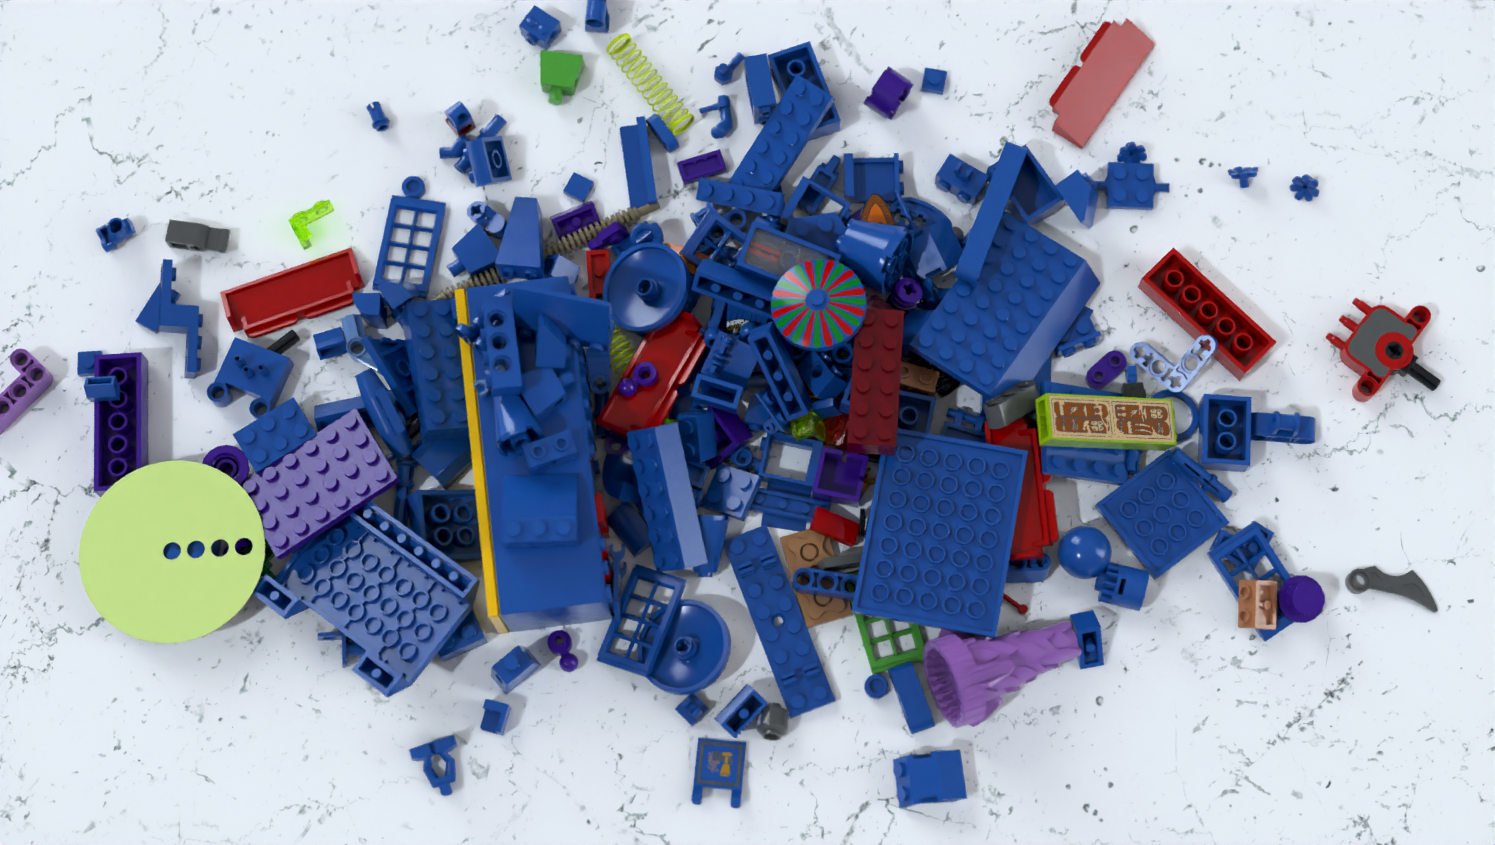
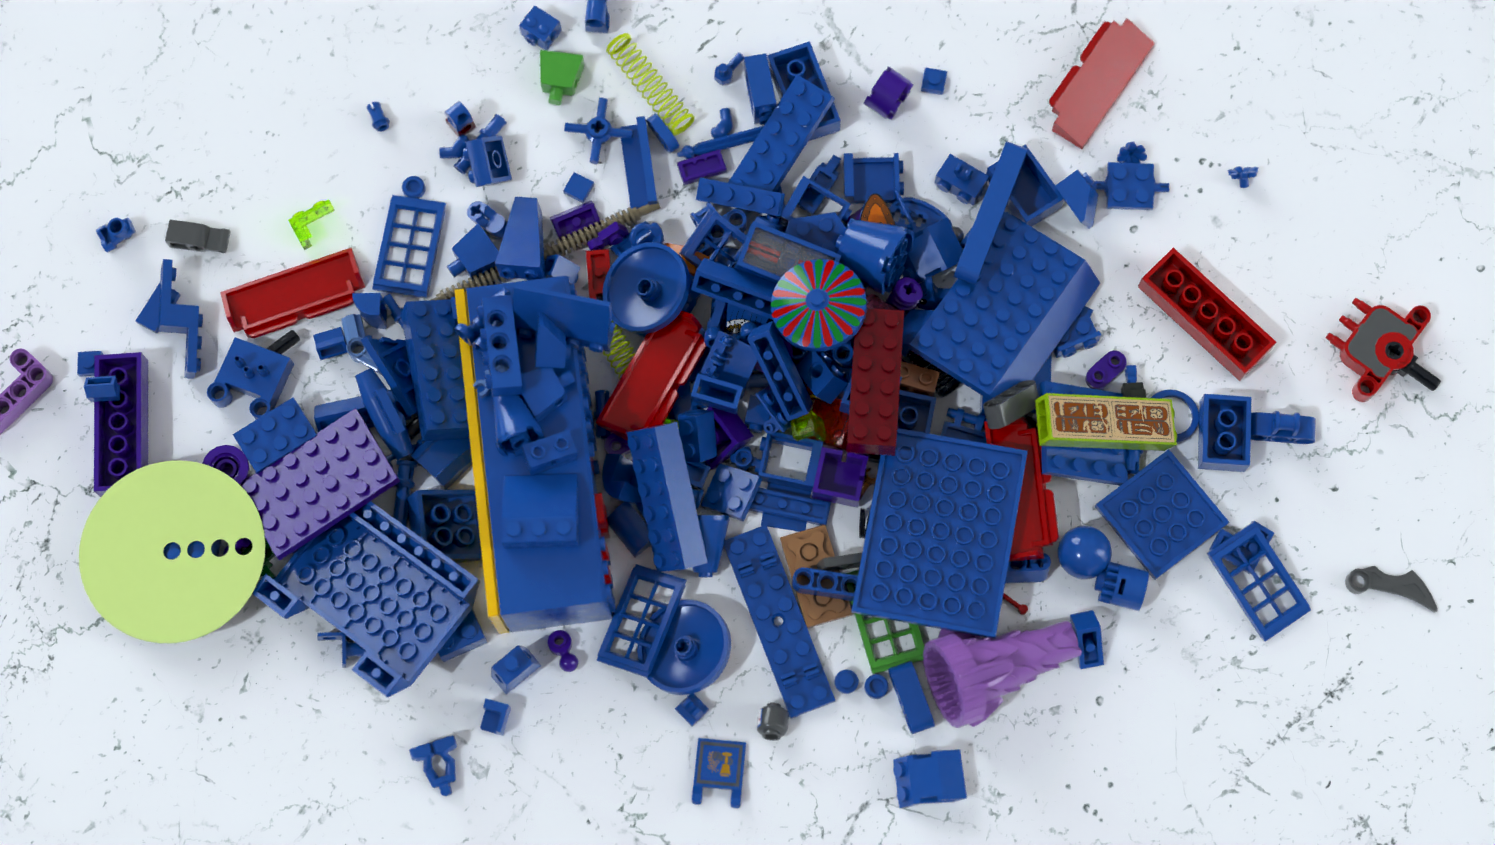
(398, 292): blue brick -> none
(599, 367): blue piece -> none
(605, 133): none -> blue bar
(618, 576): blue flag -> none
(628, 386): dark purple plate -> none
(720, 143): none -> blue wheel
(723, 102): blue hand -> none
(741, 711): blue brick -> none
(826, 408): blue tile -> none
(834, 526): red tile -> none
(846, 681): none -> blue plate
(1180, 368): beam -> none
(1208, 481): blue pin -> none
(1257, 604): nougat bracket -> none
(1301, 599): dark purple piece -> none
(1304, 187): blue plant -> none

